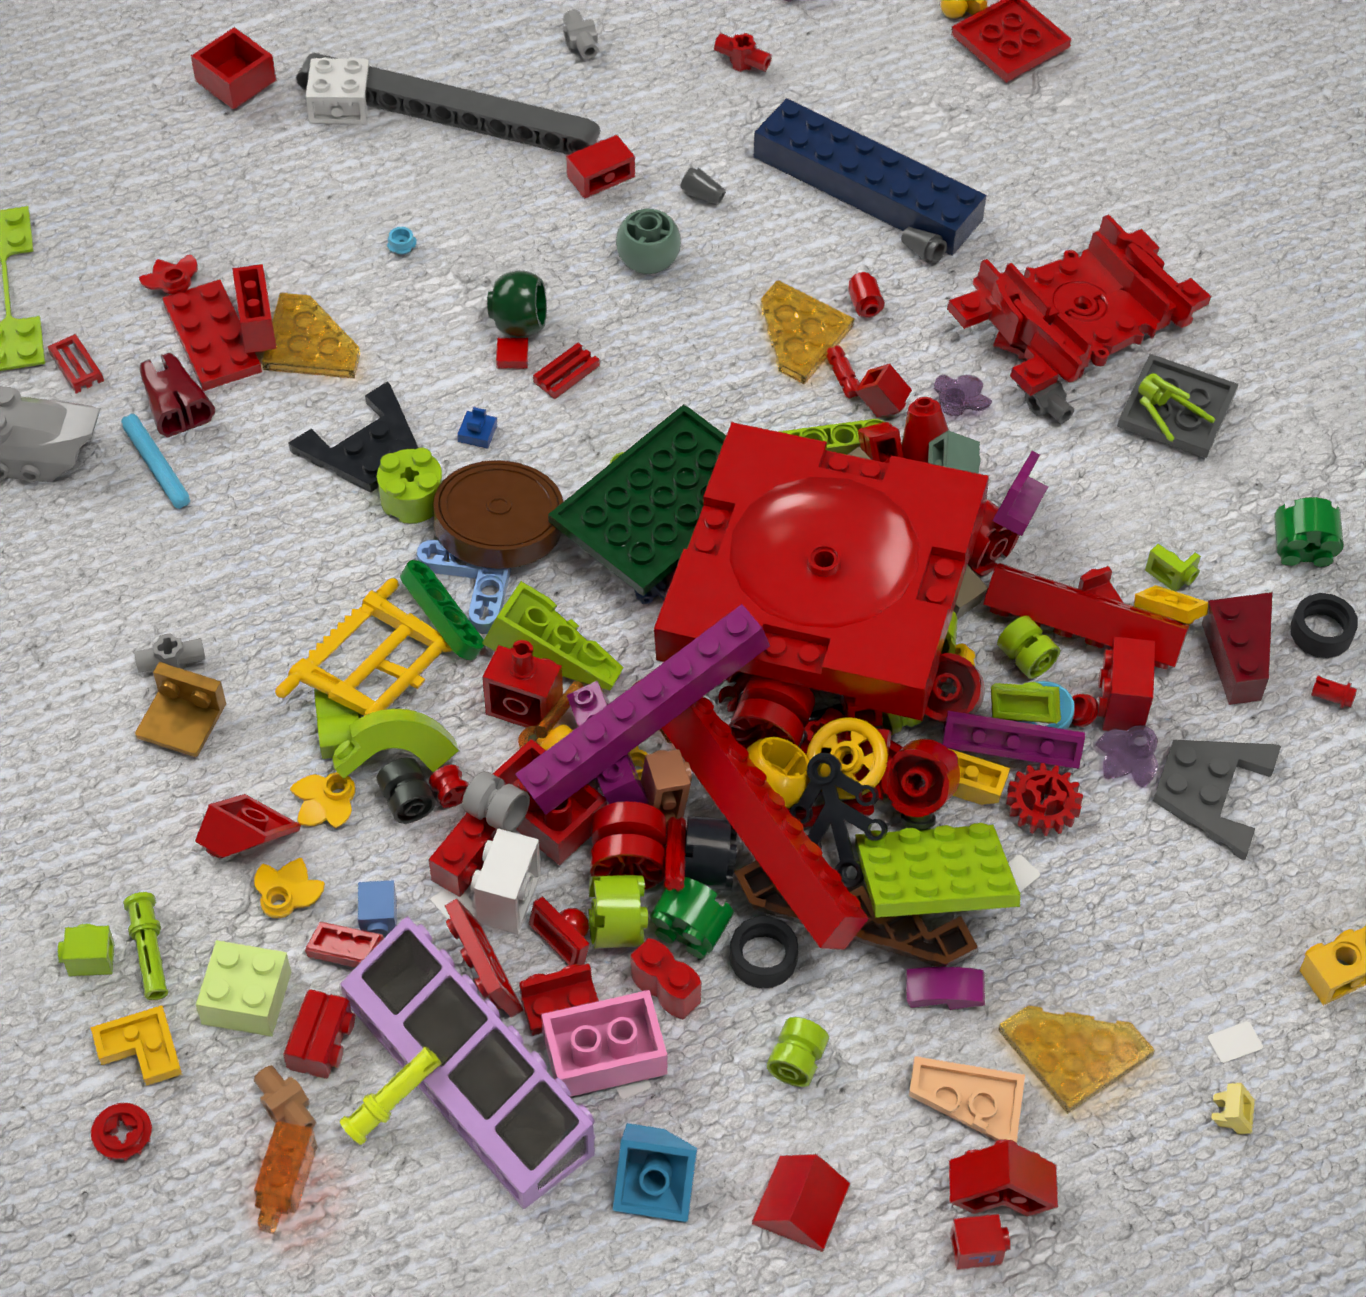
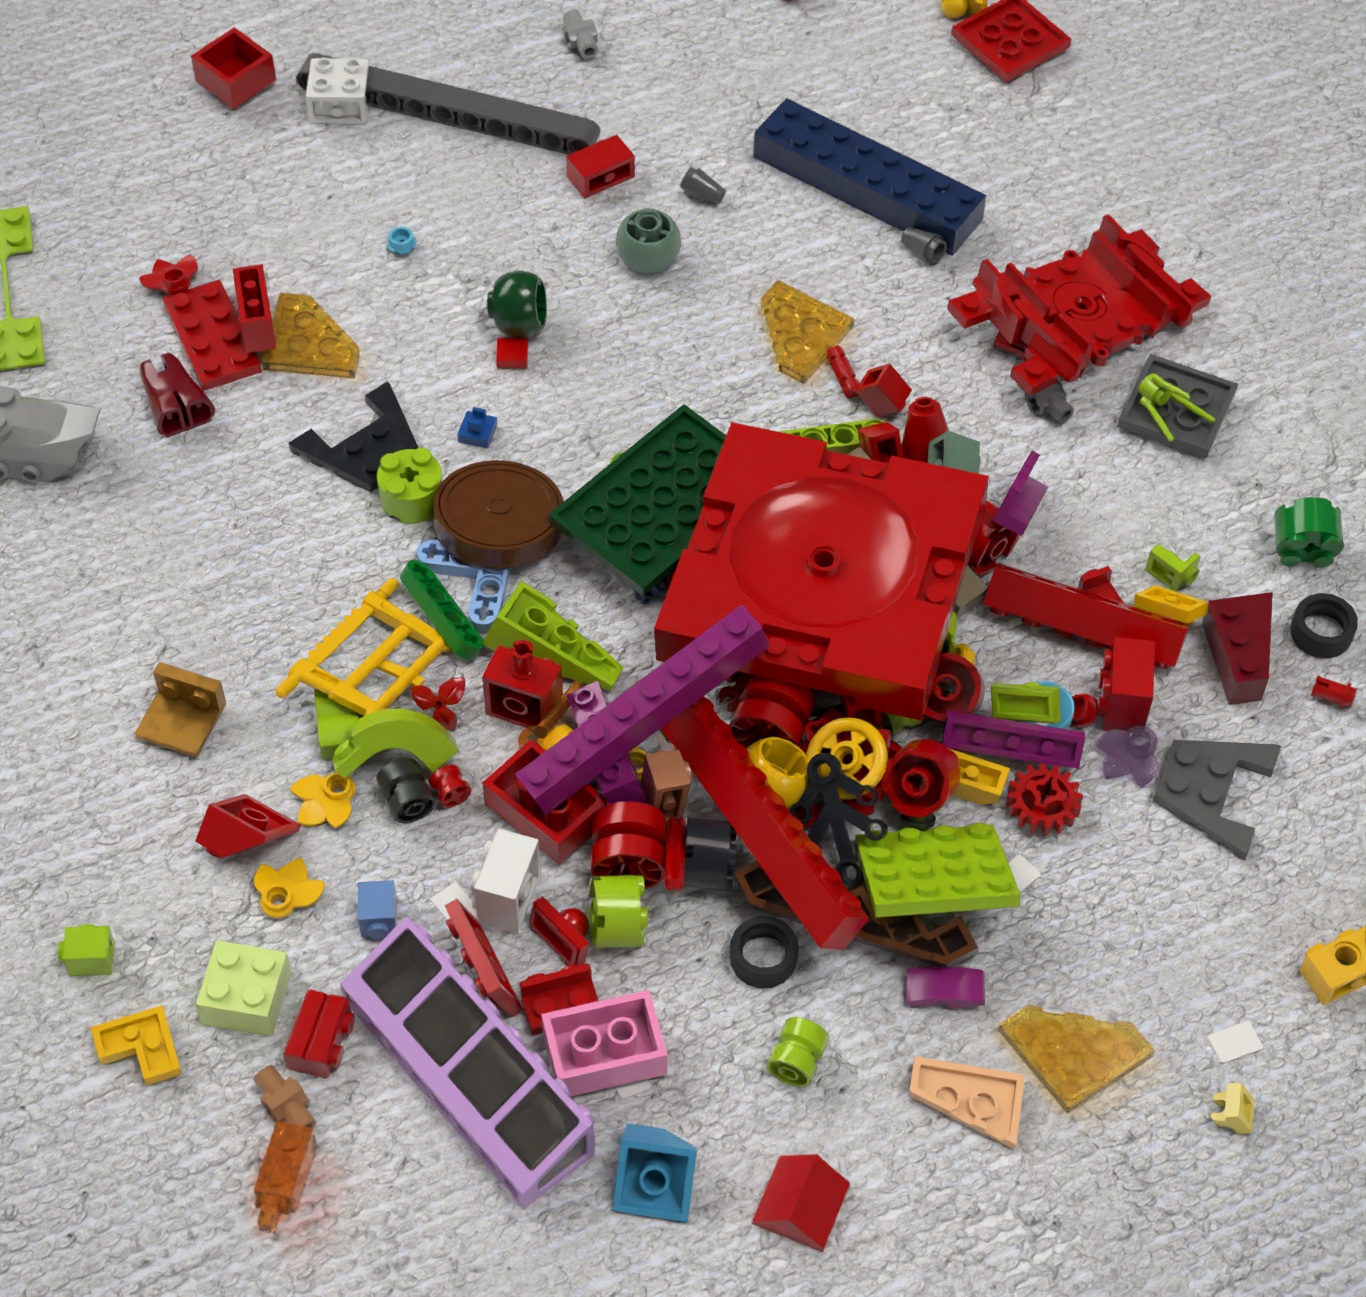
(85, 379): red tile -> none
(107, 1124): red gear -> none
(144, 931): lime pin -> none
(155, 461): medium azure axle -> none
(171, 652): light grey axle -> none
(341, 944): plate -> none
(378, 1106): neon yellow pin -> none
(448, 694): none -> red plant
(461, 854): red brick -> none
(500, 803): light grey wheel -> none
(562, 367): red tile -> none
(667, 979): red brick -> none
(691, 917): green brick -> none
(742, 52): red axle -> none
(865, 294): red brick -> none
(960, 394): clear purple plate -> none
(979, 1241): red brick -> none
(1003, 1176): red brick -> none
(1025, 643): lime wheel -> none

